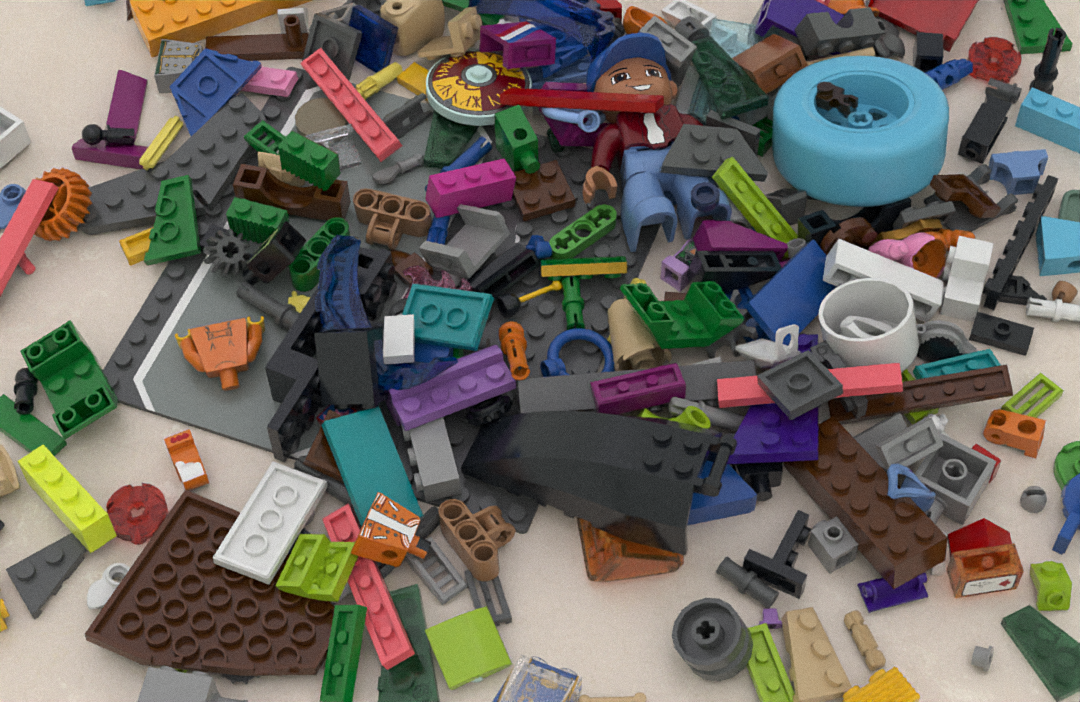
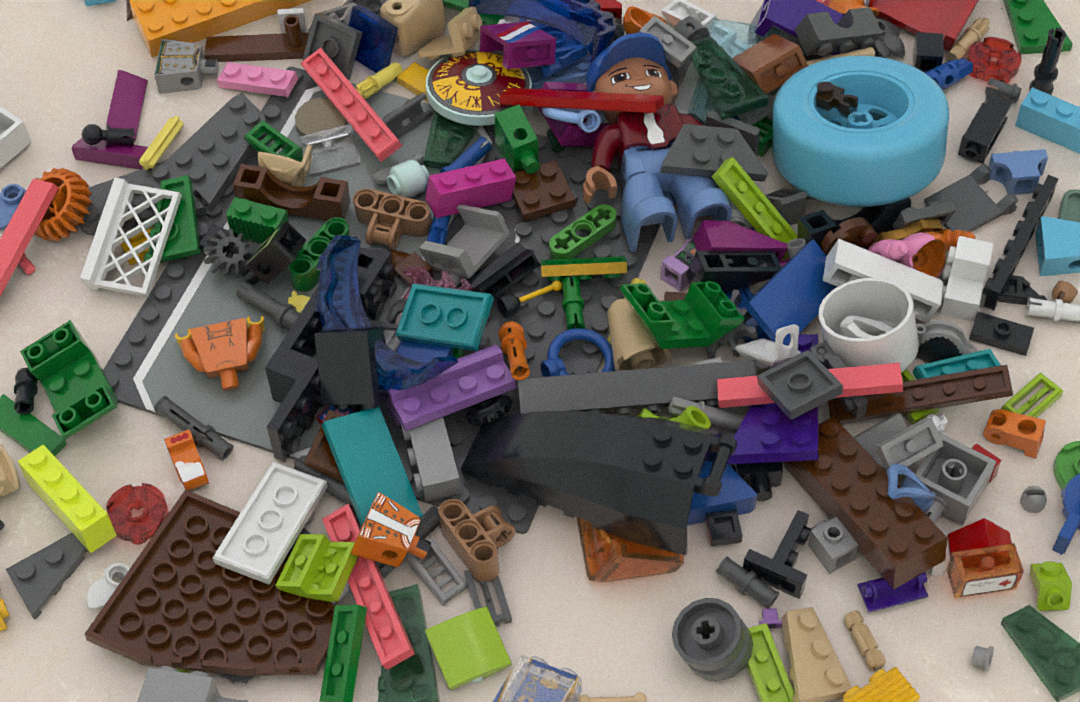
(109, 230): none -> white fence
(209, 85): blue wing -> none
(219, 446): none -> dark grey pin
(309, 160): green brick -> none
(399, 339): white tile -> none
(407, 179): none -> light aqua head
(540, 247): blue piece -> none
(638, 389): magenta slope -> none
(705, 196): dark blue tile -> none
(723, 527): none -> black plate
(960, 188): reddish brown plate -> none
(971, 35): none -> tan piece

